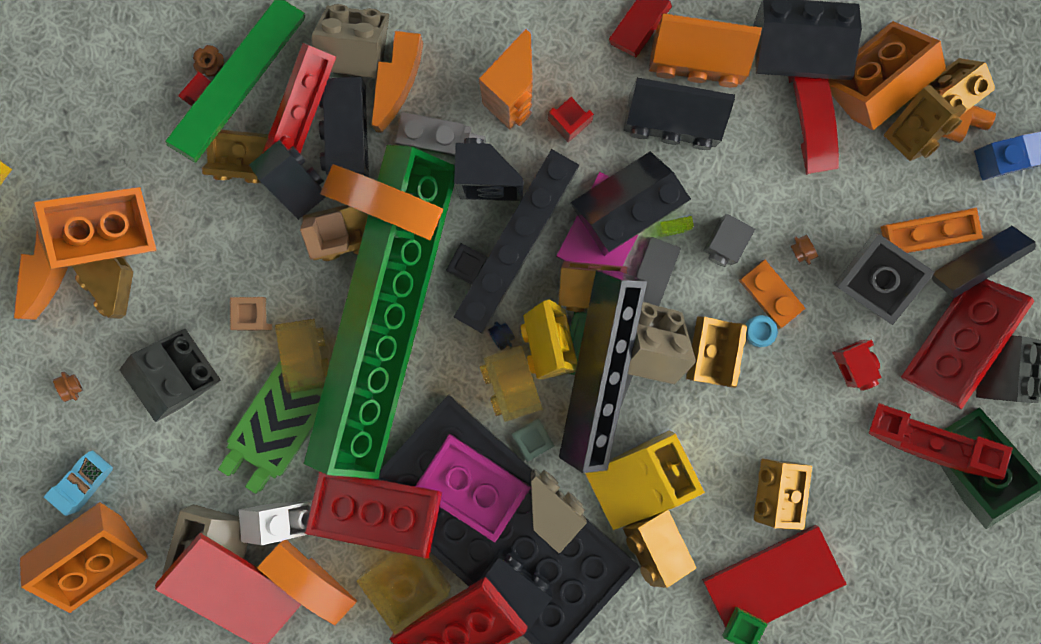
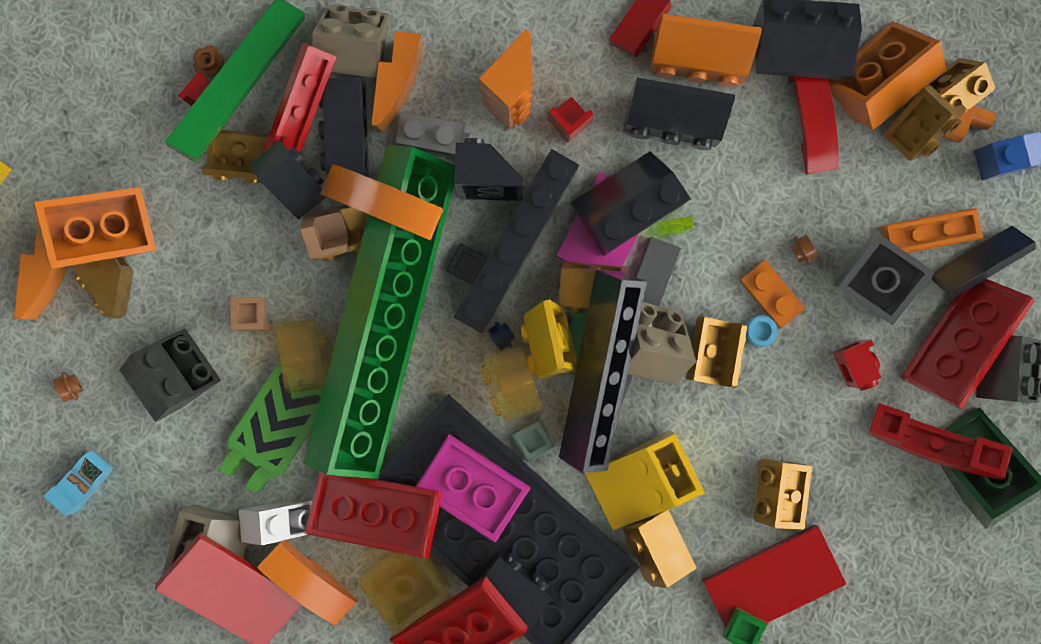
(81, 559): orange slope -> none
(555, 515): dark tan slope -> none
(728, 241): dark grey brick -> none

